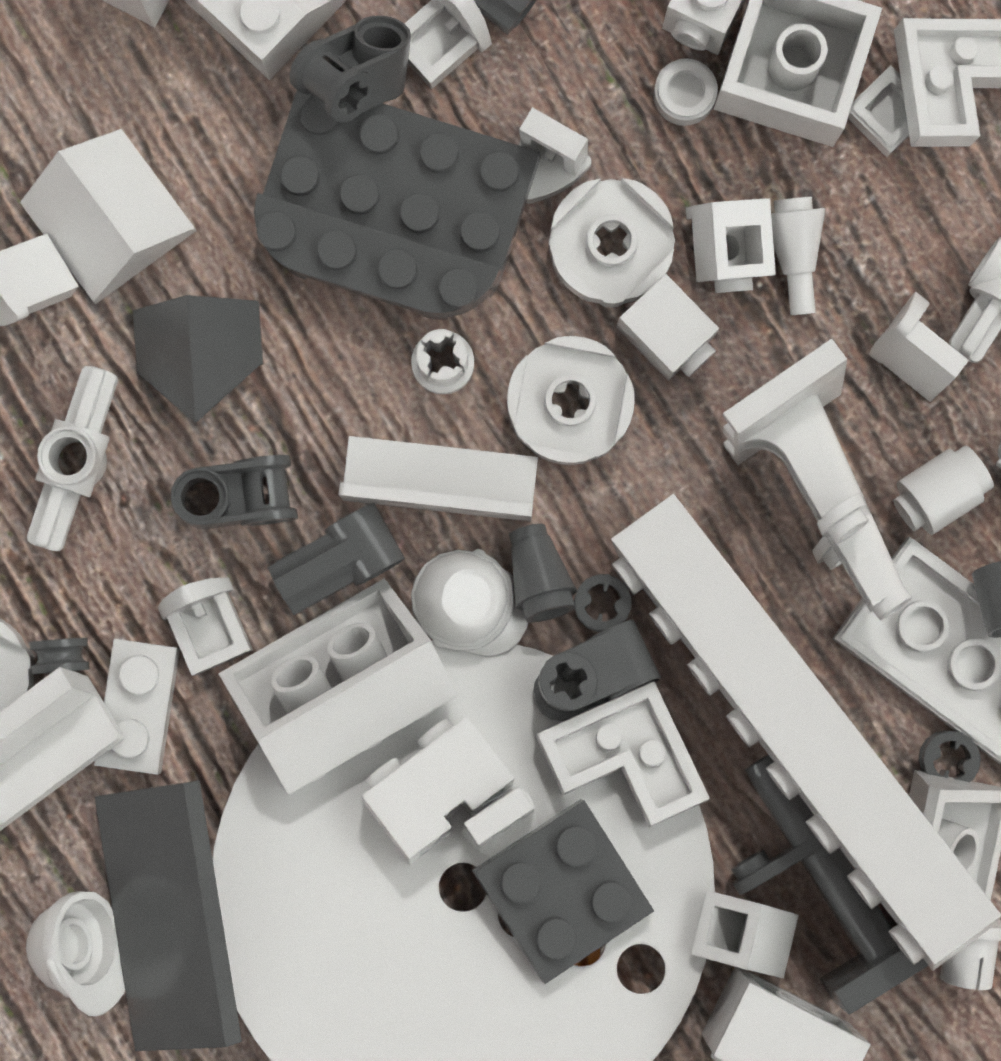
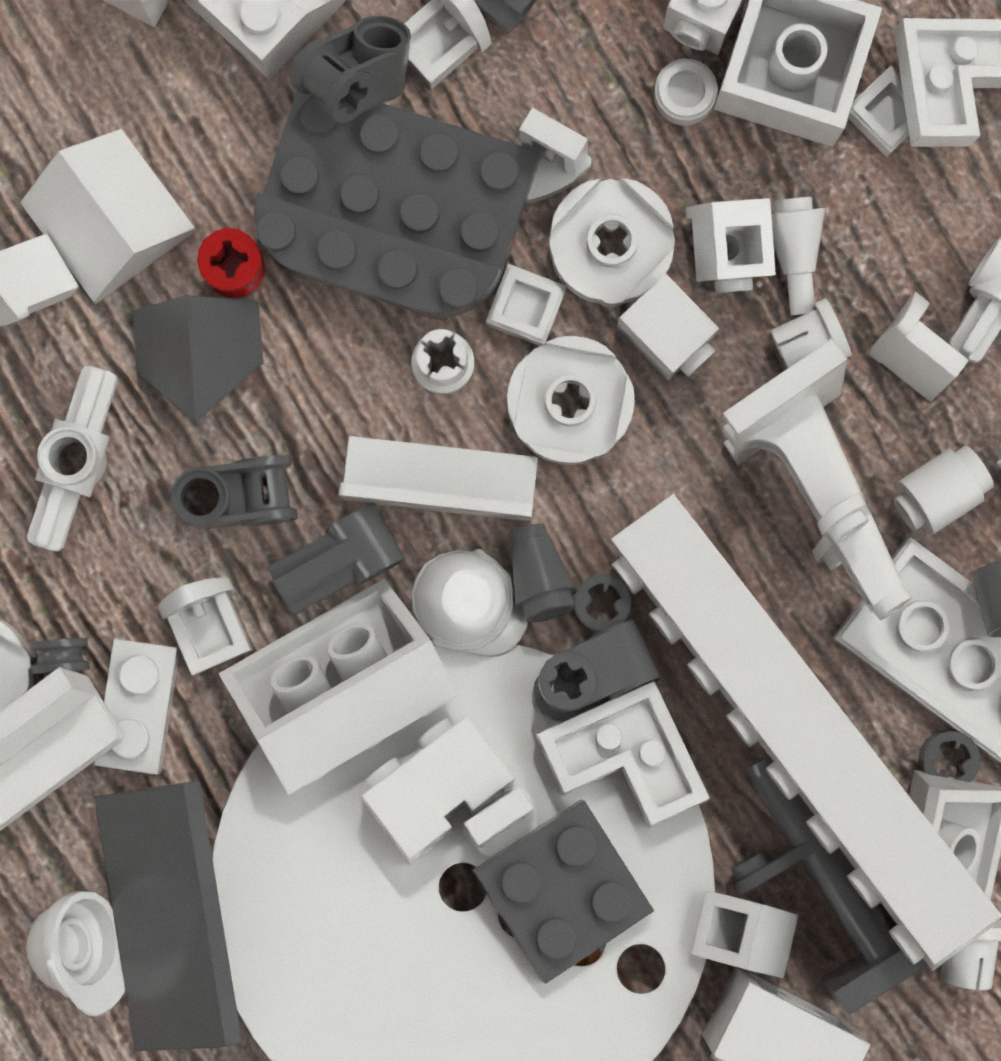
(234, 276): none -> red wheel
(526, 305): none -> white tile
(808, 333): none -> white bush

